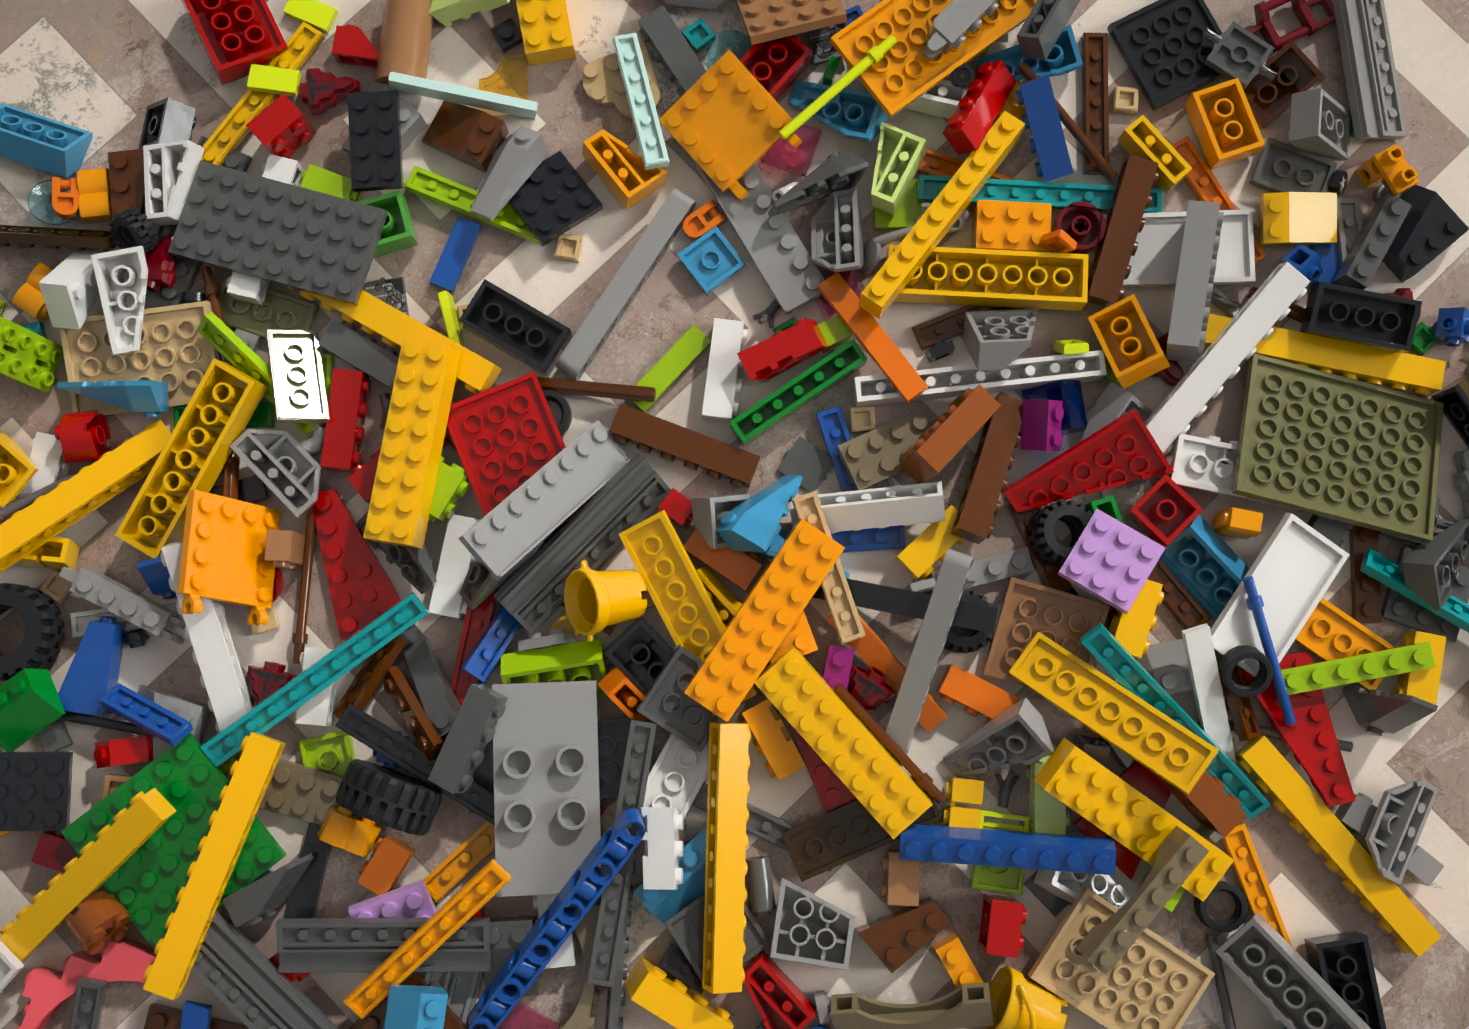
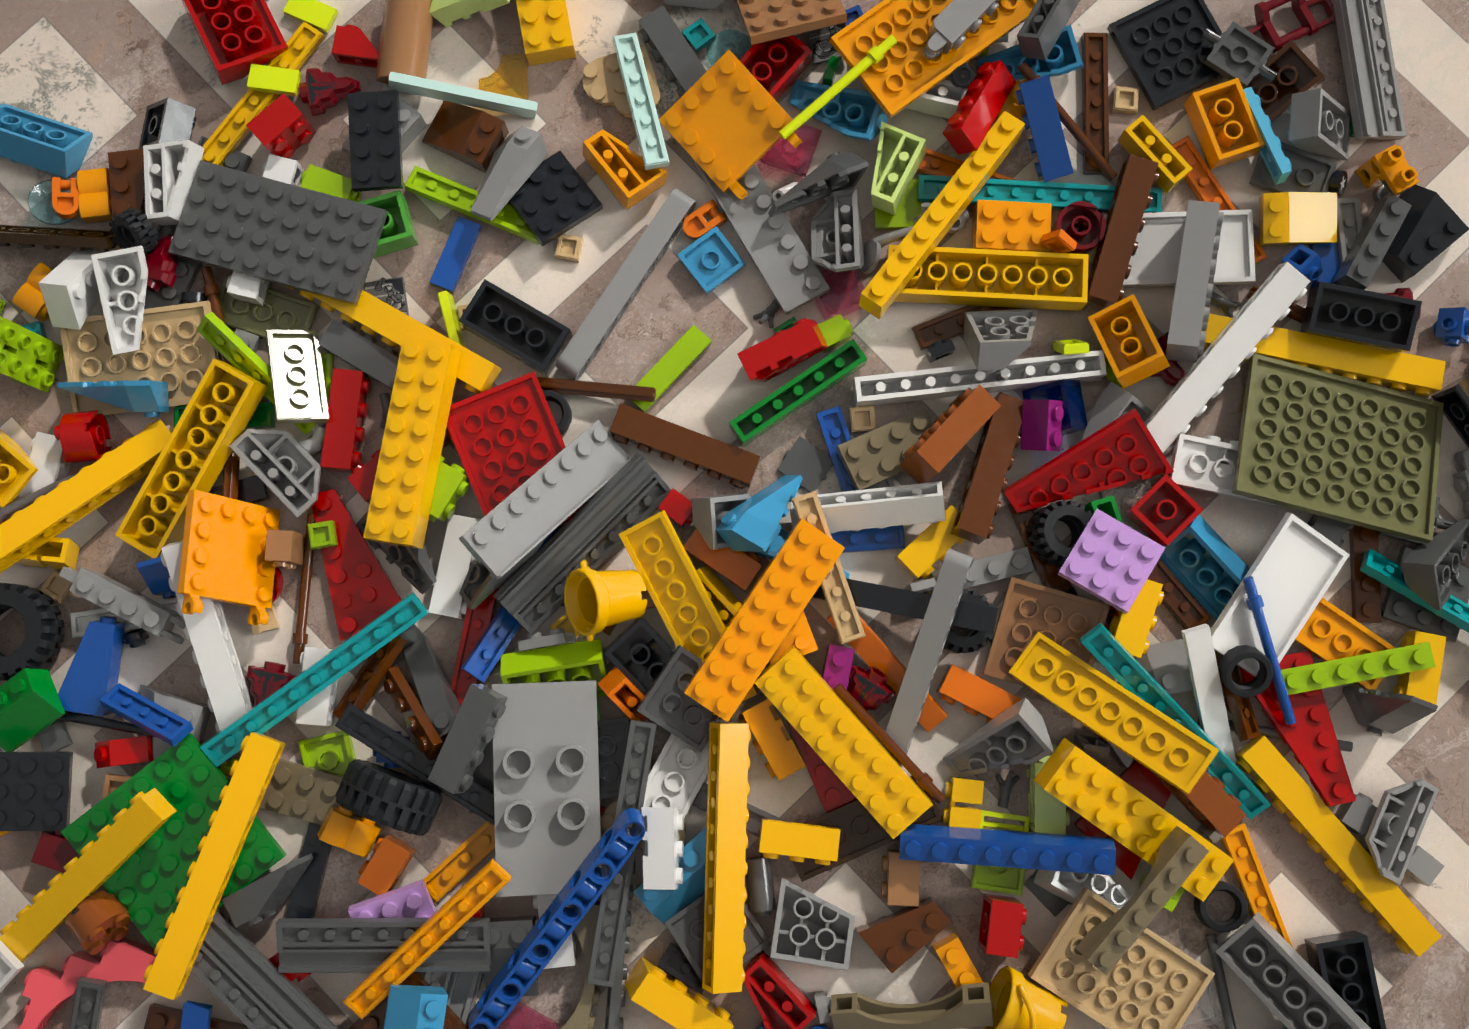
(322, 535): none -> lime tile
(507, 35): black plate -> none
(722, 370): white brick -> none
(799, 841): none -> yellow brick
(872, 338): orange tile -> none
(1237, 523): light orange brick -> none
(1271, 152): none -> medium azure plate
(1423, 339): green tile -> none

